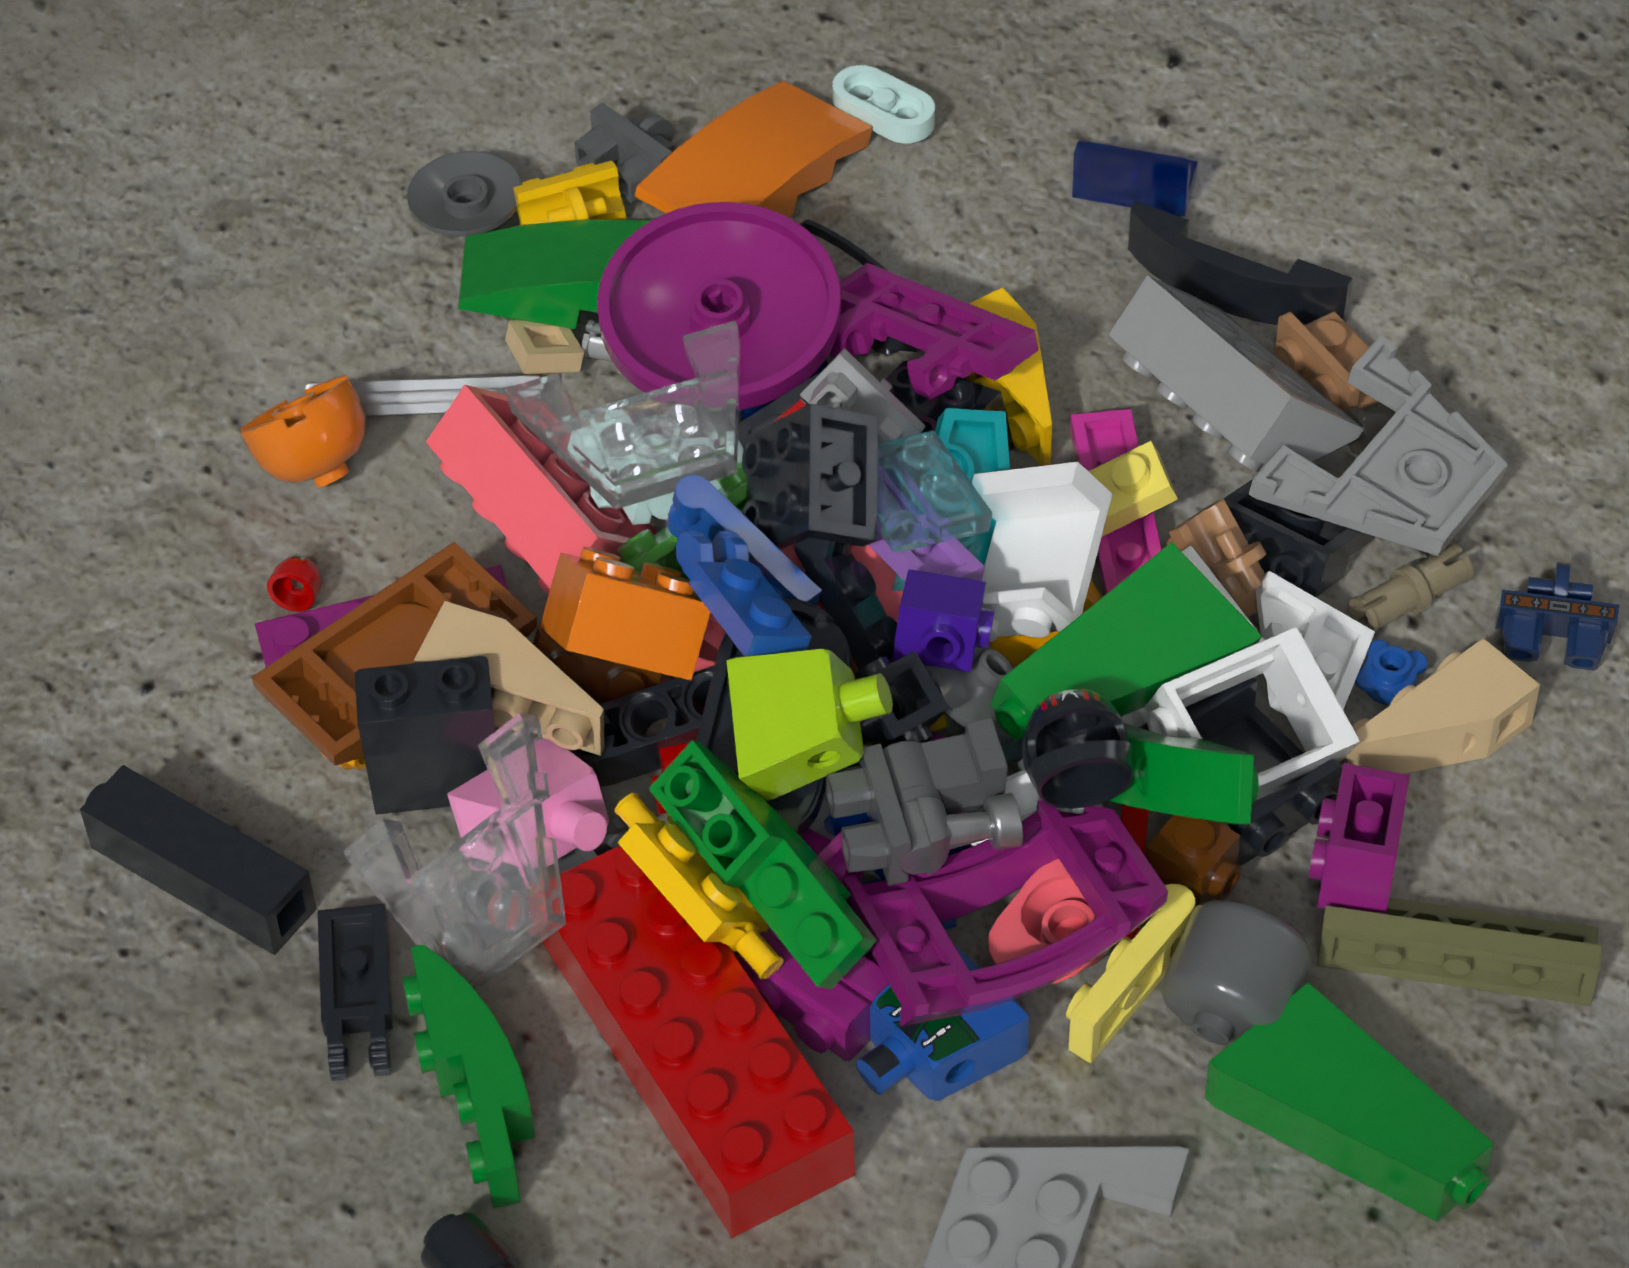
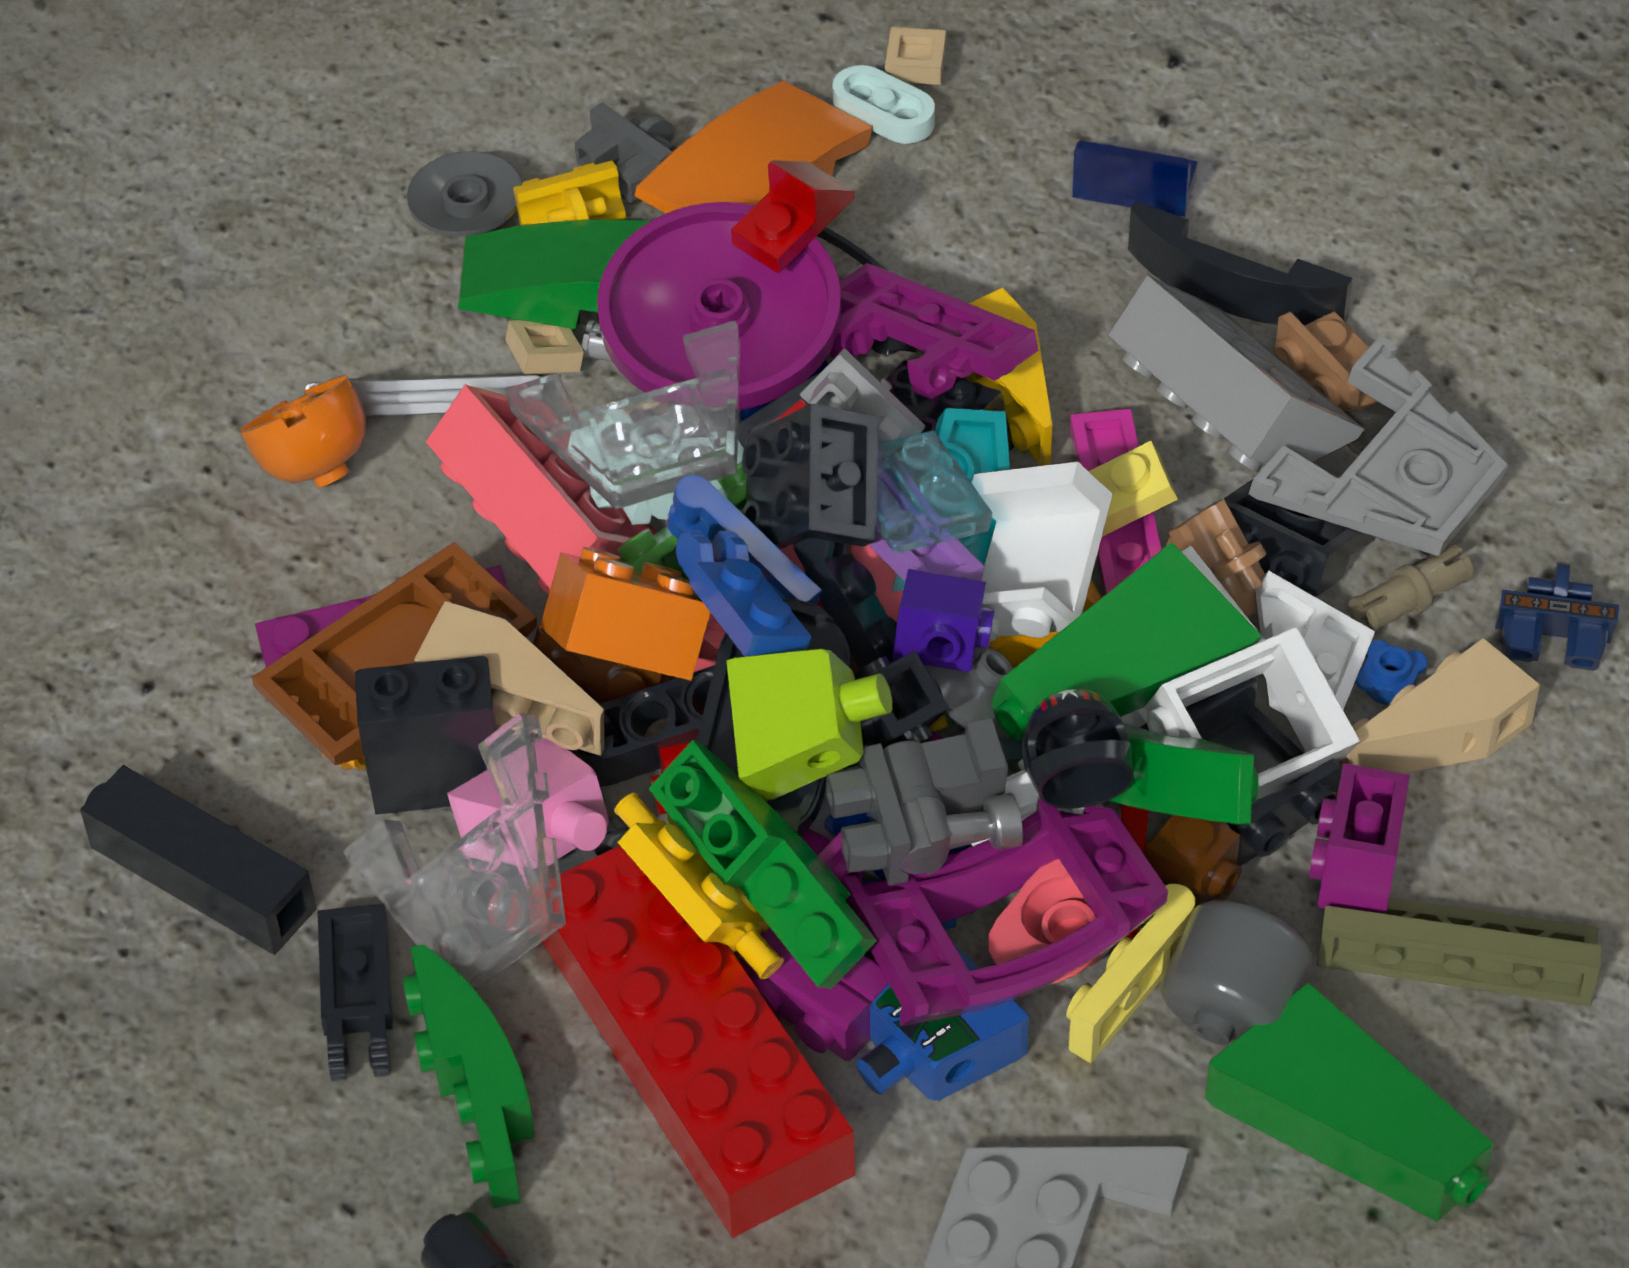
(284, 581): red hinge -> none
(791, 214): none -> red slope
(916, 55): none -> tan plate

